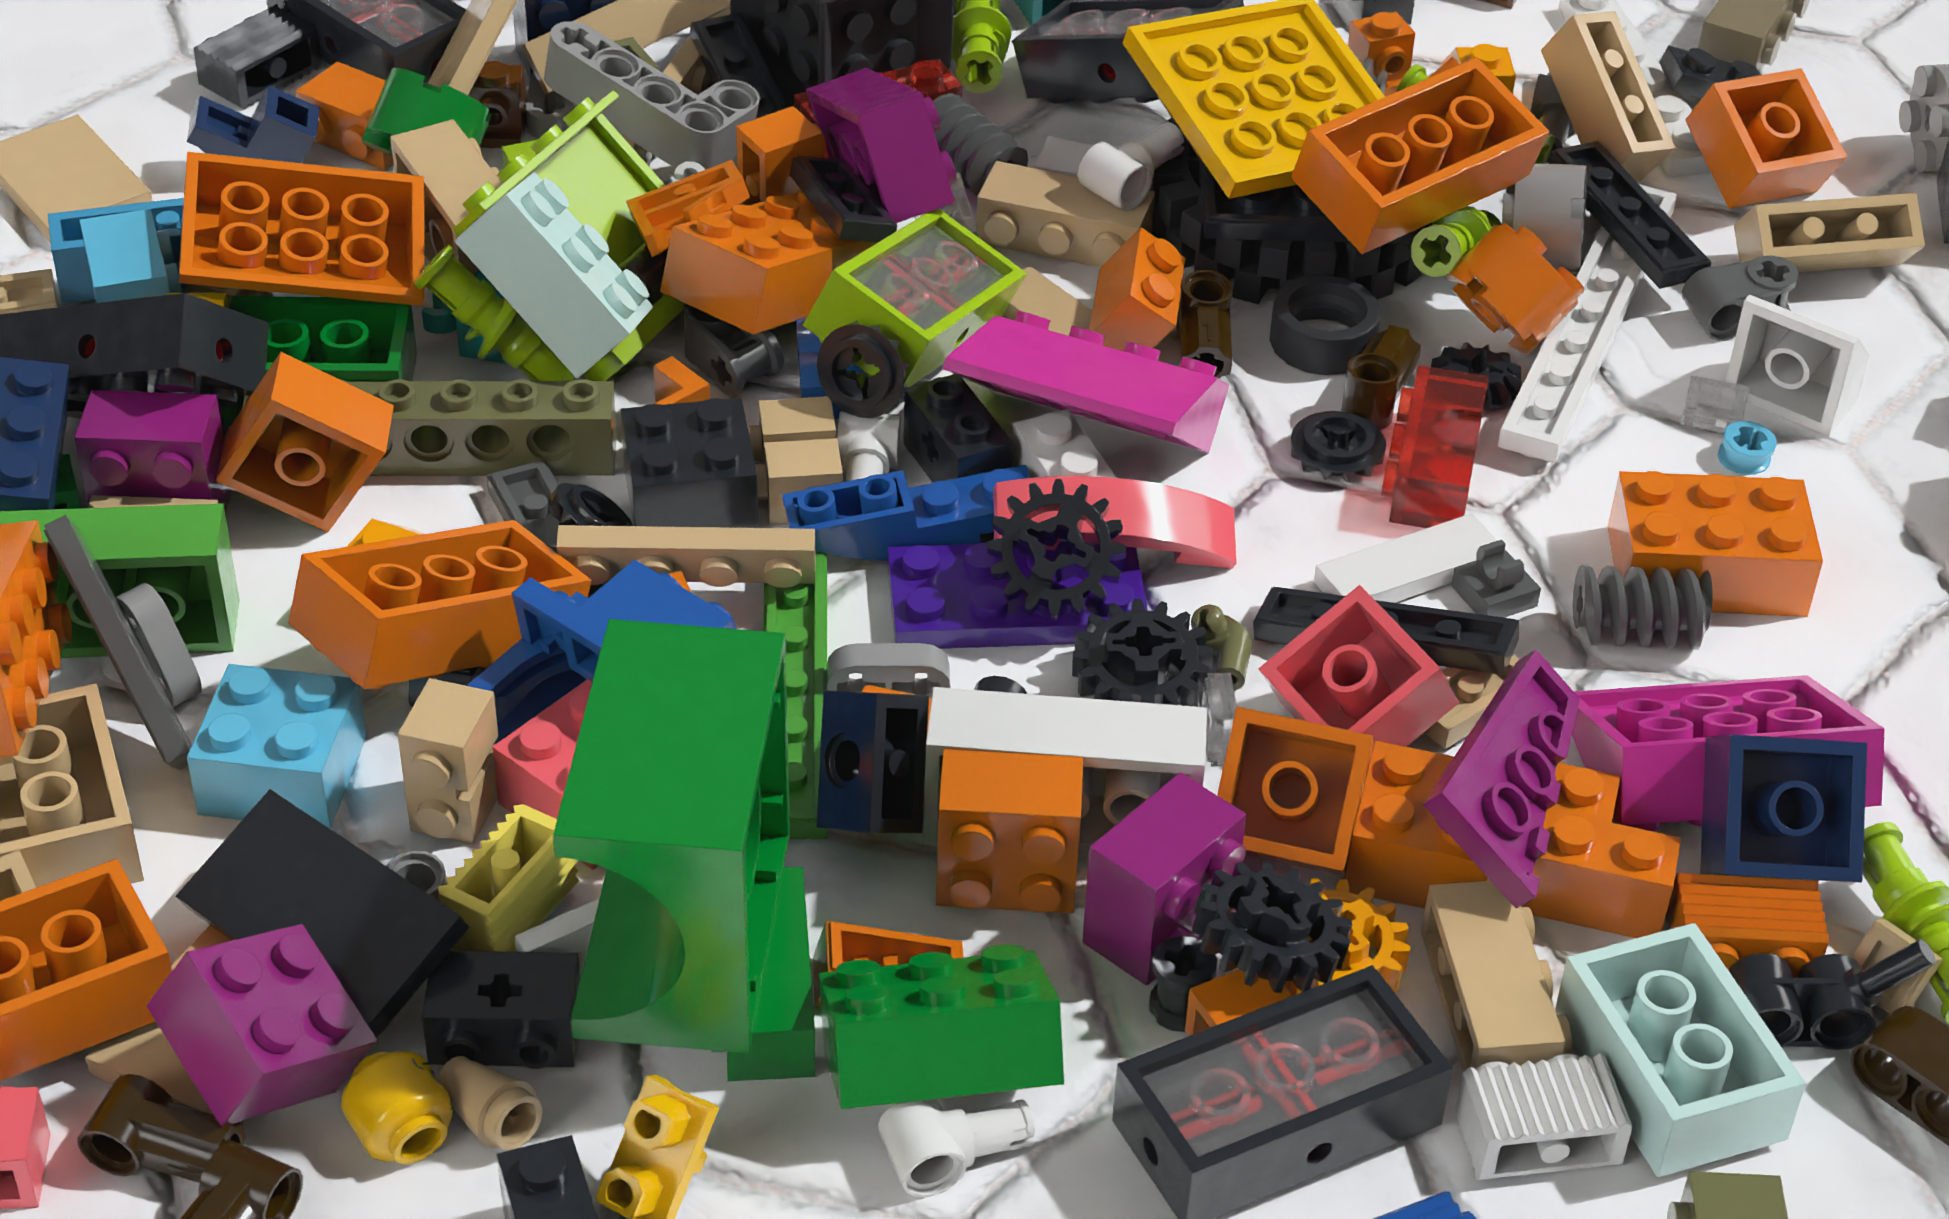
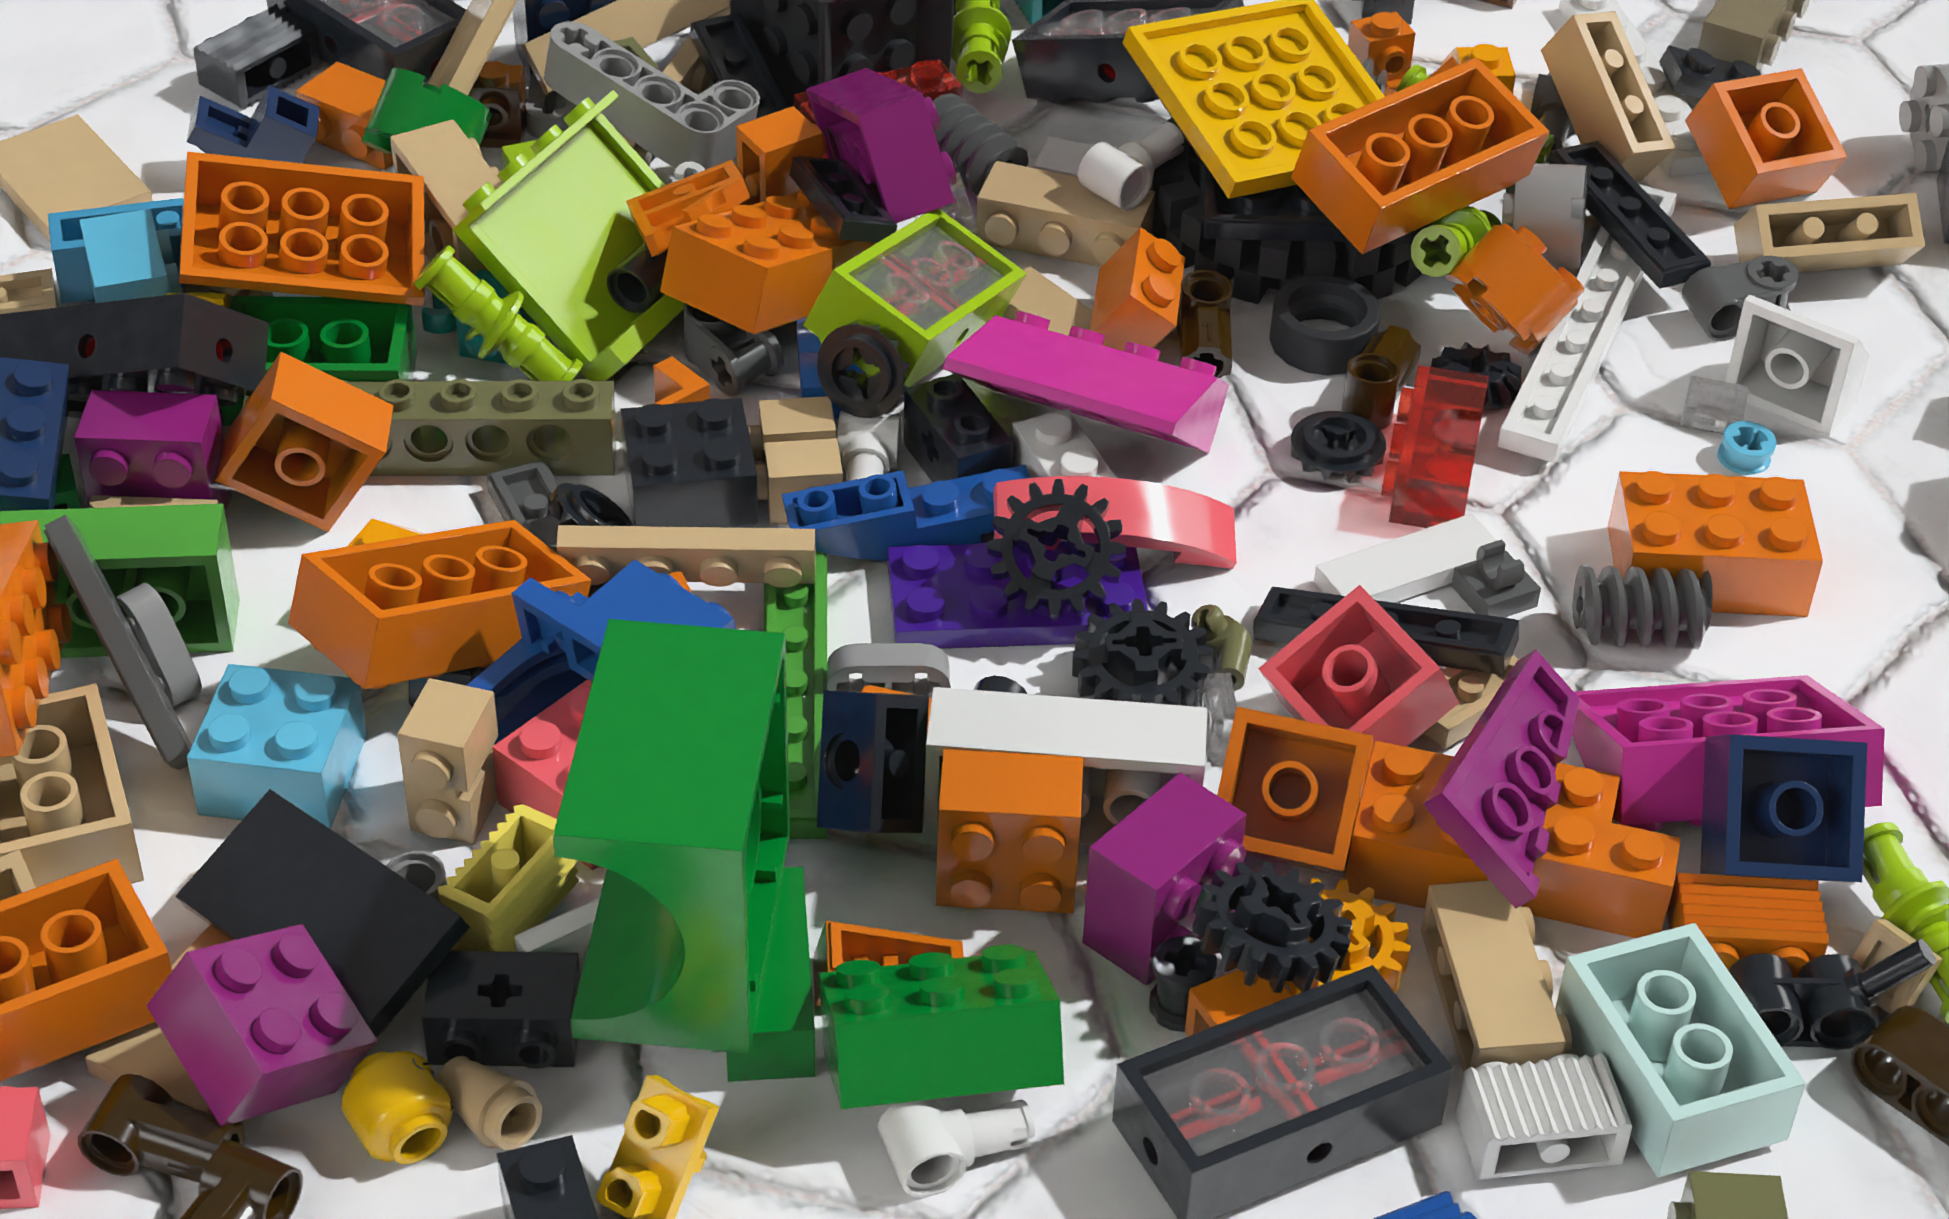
(556, 273): light aqua brick -> none

